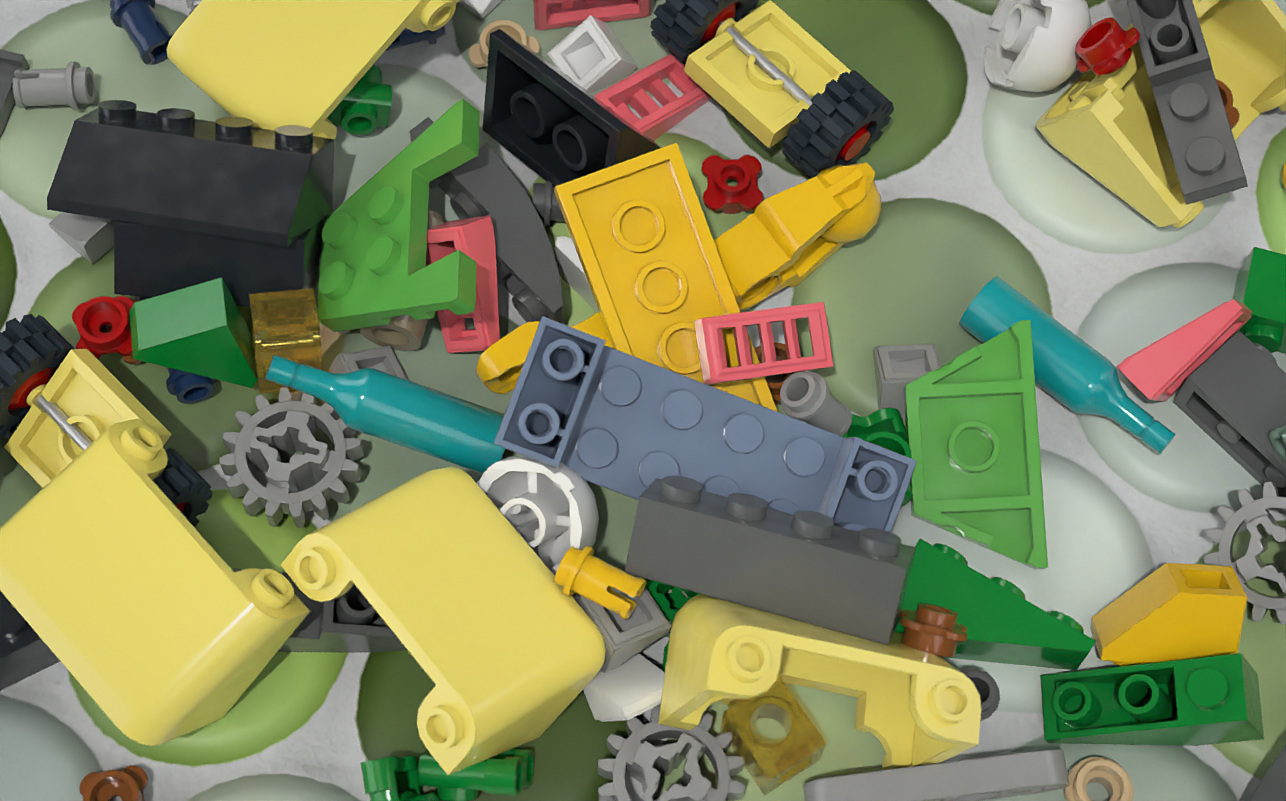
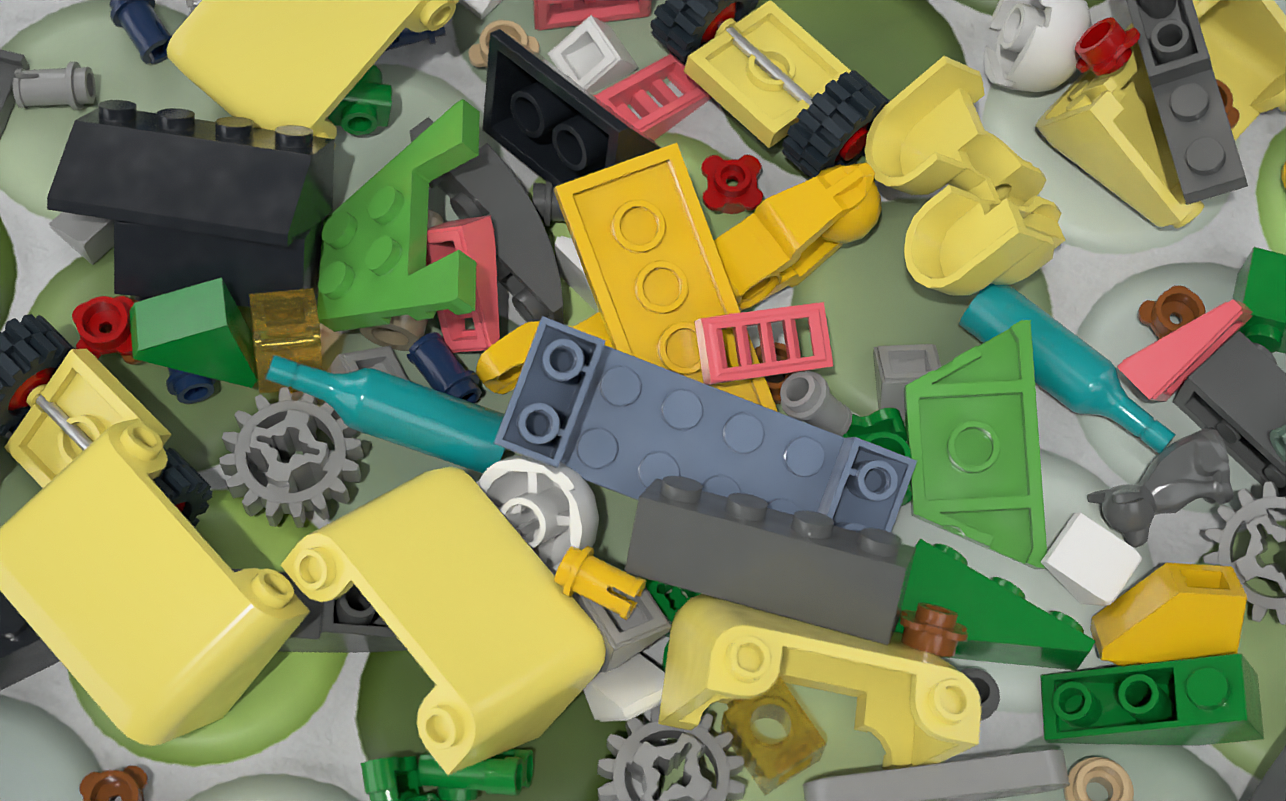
(443, 369): none -> dark blue pin
(989, 216): none -> light yellow piece
(1091, 561): none -> white slope
(1175, 301): none -> dark orange plate
(1178, 475): none -> dark grey animal

